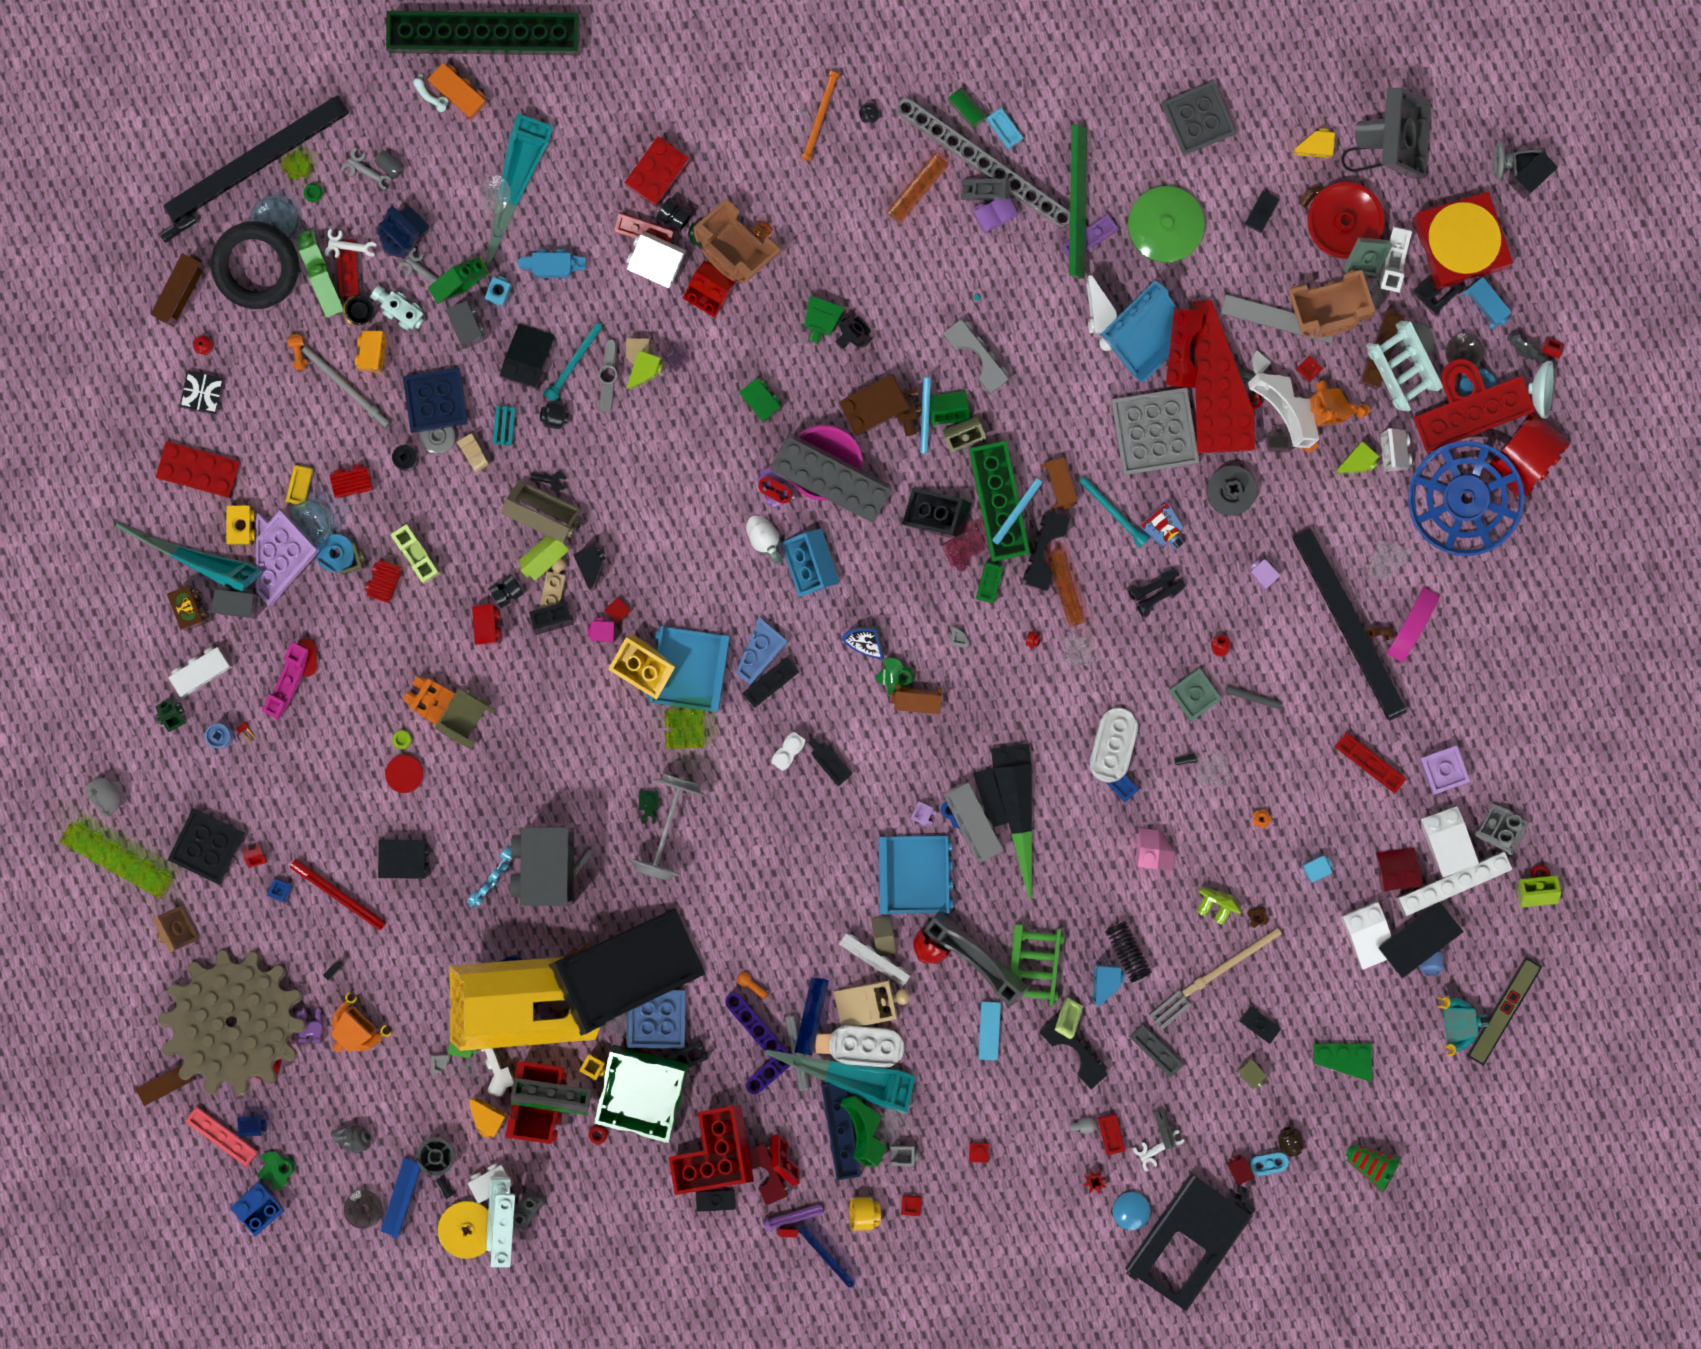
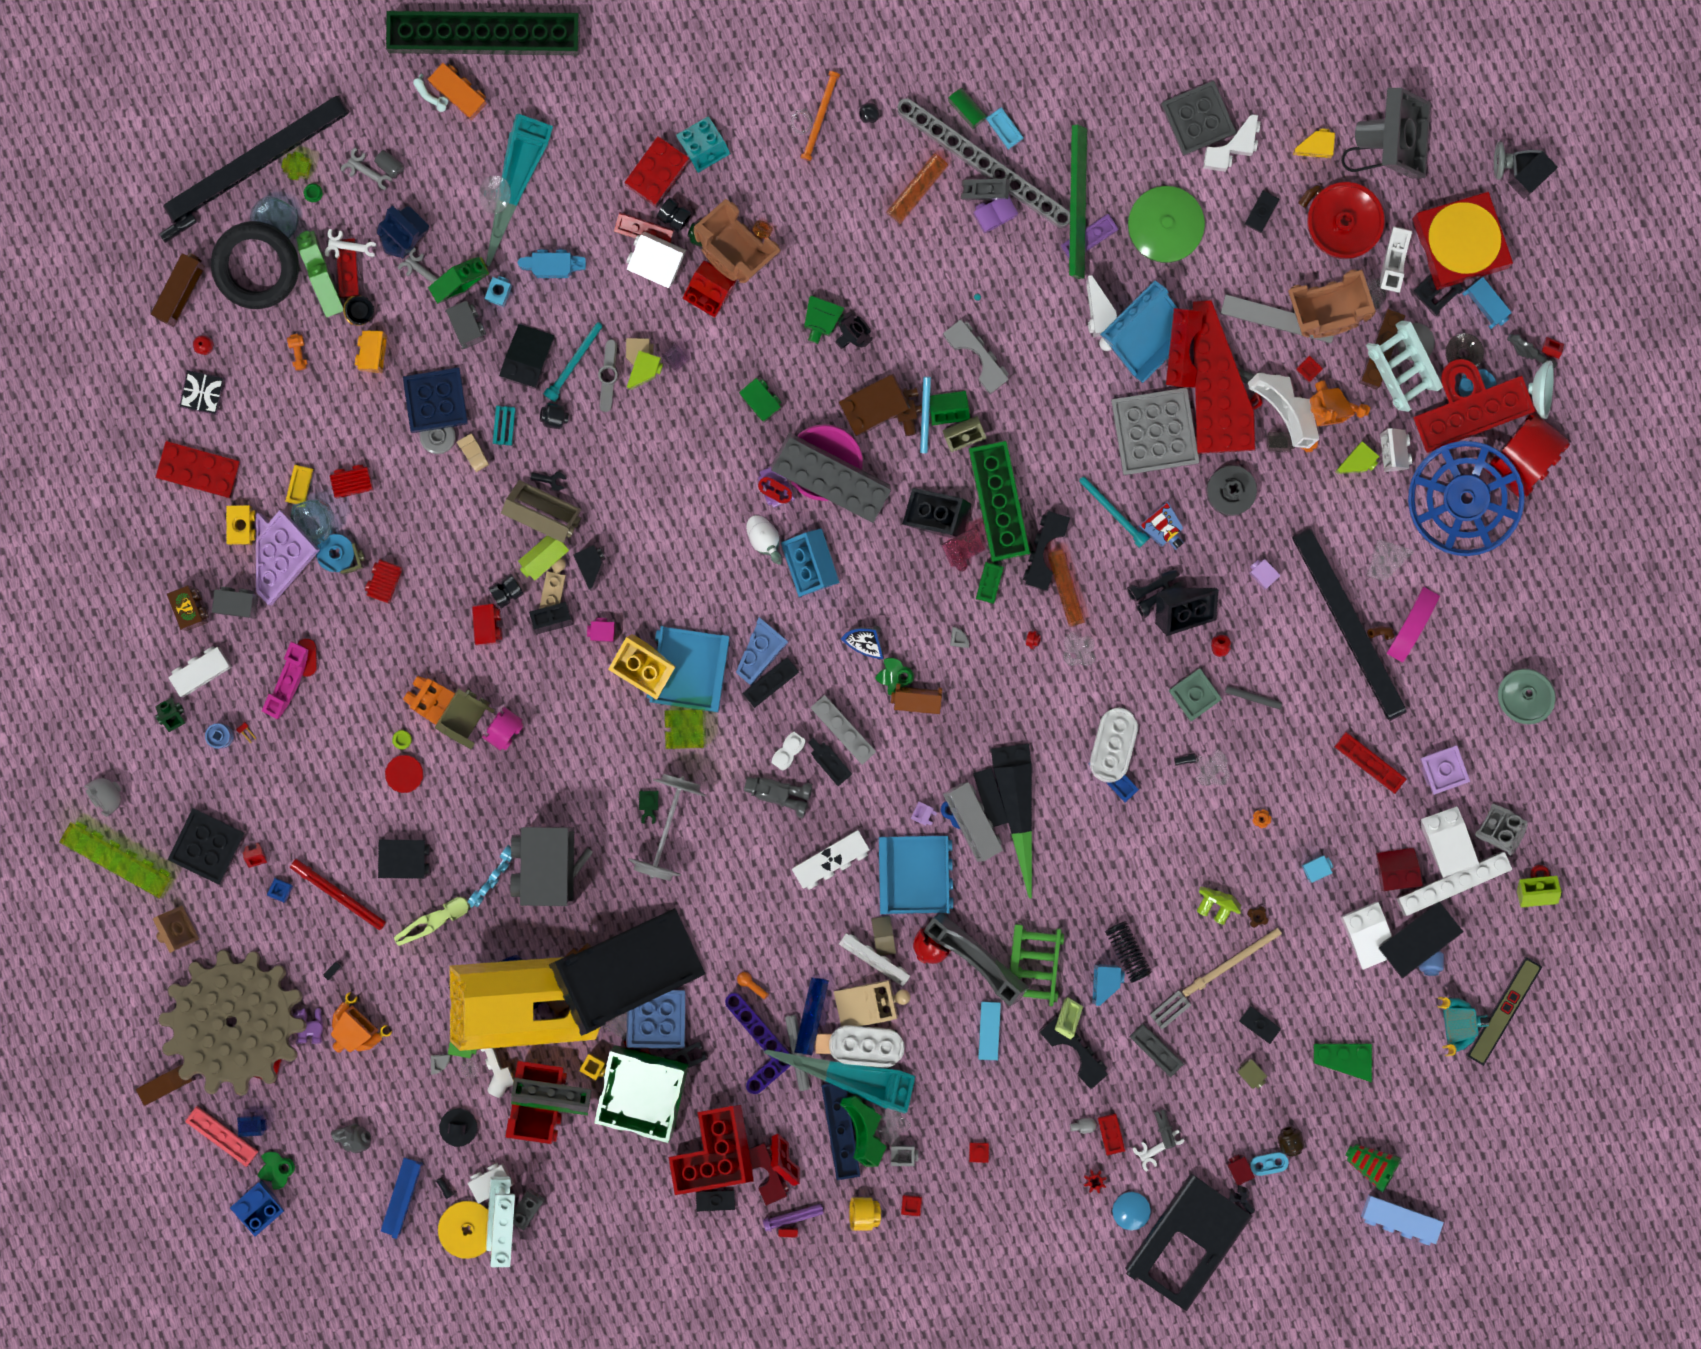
(220, 569): teal plate -> none
(353, 1211): clear smoke dish -> none
(372, 411): light grey bar -> none
(401, 310): light aqua brick -> none
(405, 458): black wheel -> none
(415, 553): yellowish green arch -> none
(435, 1156): dark grey cylinder -> none
(453, 909): none -> yellowish green arm
(458, 1127): none -> black tile
(487, 1117): light orange slope -> none
(502, 729): none -> dark pink brick
(595, 1140): red plate -> none
(617, 610): red tile -> none
(703, 144): none -> teal bracket
(778, 793): none -> dark grey piece
(827, 1257): clear blue tile -> none
(831, 859): none -> white brick
(843, 729): none -> light grey brick
(1017, 511): medium azure bar -> none
(1060, 483): dark orange brick -> none
(1154, 851): bright pink slope -> none
(1185, 608): none -> black slope
(1243, 144): none -> white arch
(1259, 362): white tile -> none
(1368, 256): sand green plate -> none
(1401, 1219): none -> light blue brick
(1519, 704): none -> sand green dish

